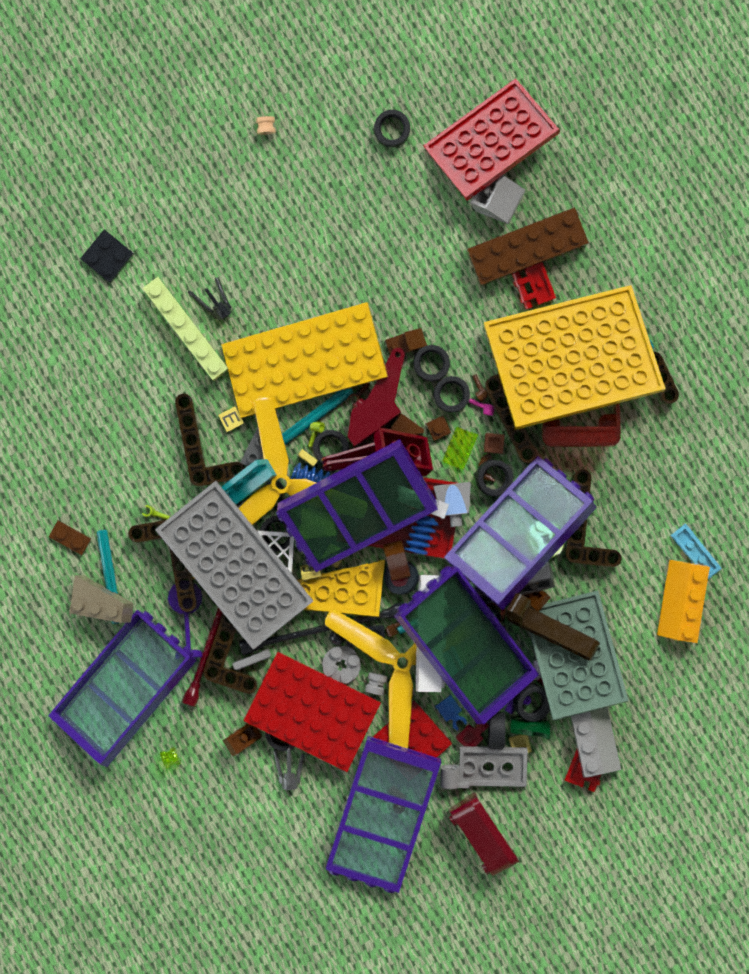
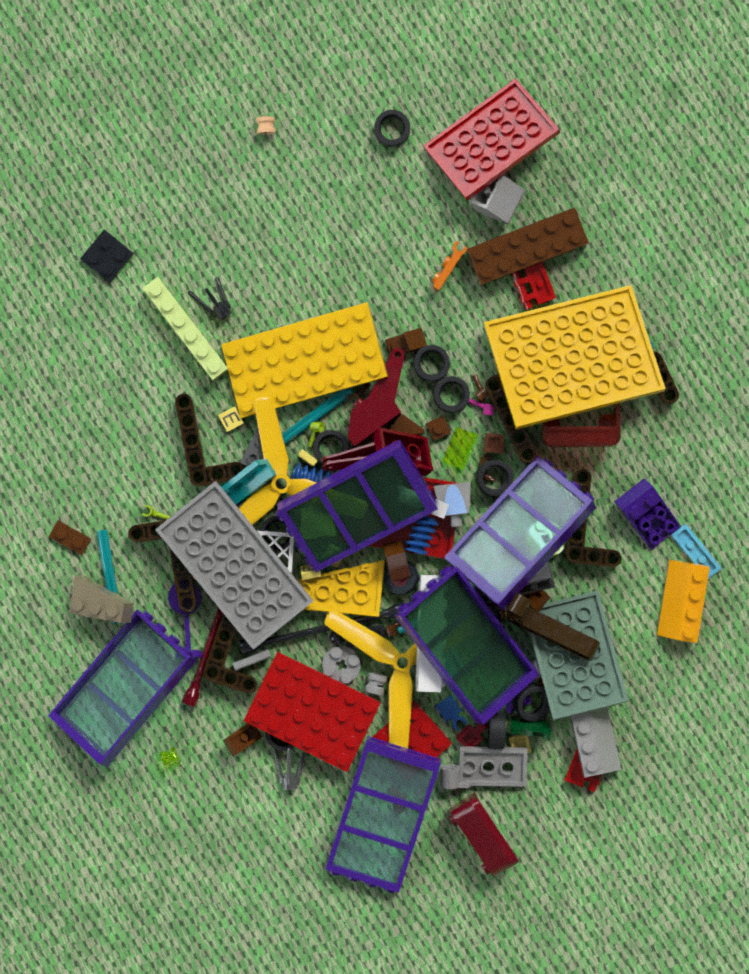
(448, 264): none -> orange plate
(647, 513): none -> dark purple slope

